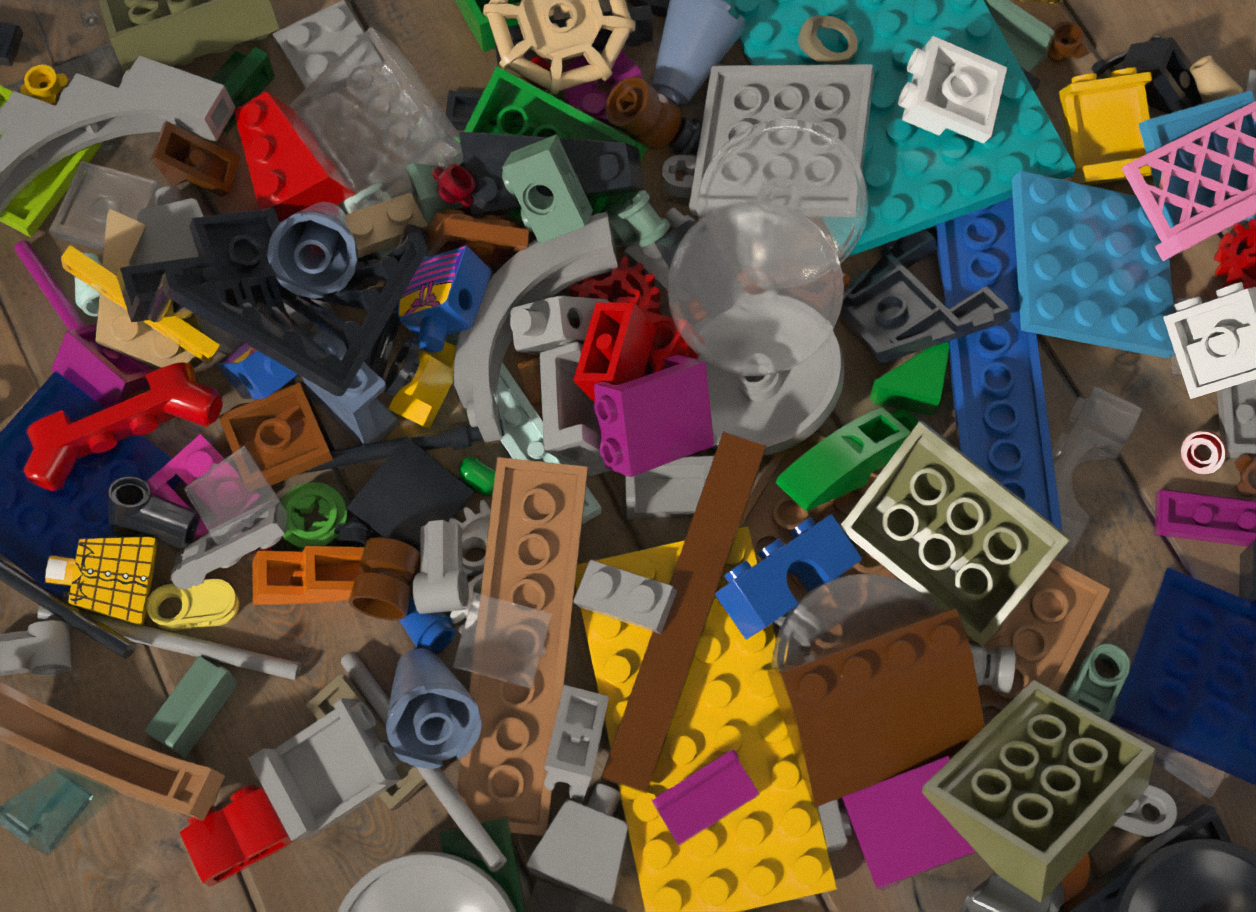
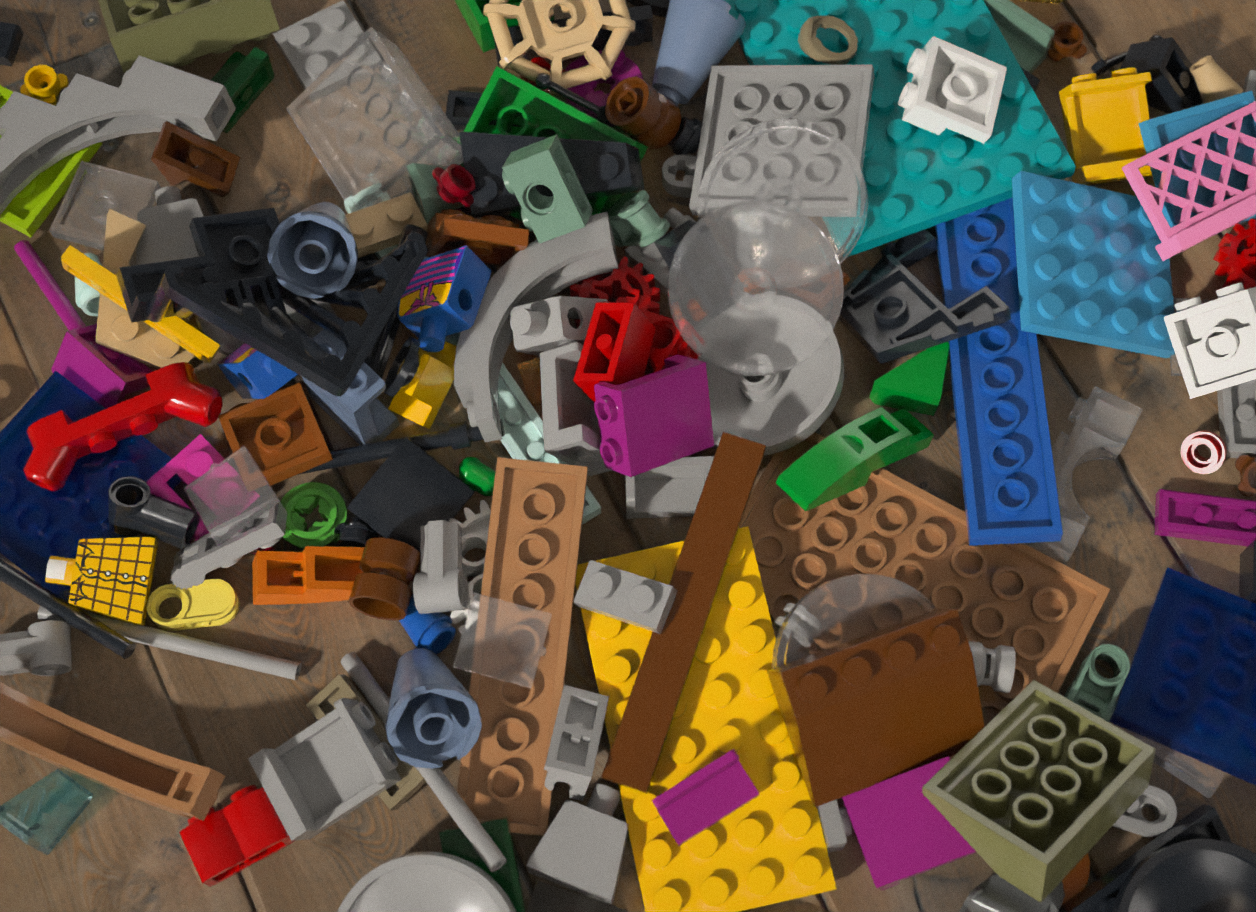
(192, 706): sand green panel -> none
(285, 159): red wedge -> none
(544, 81): none -> black hinge
(761, 592): blue arch -> none
(954, 532): olive slope -> none

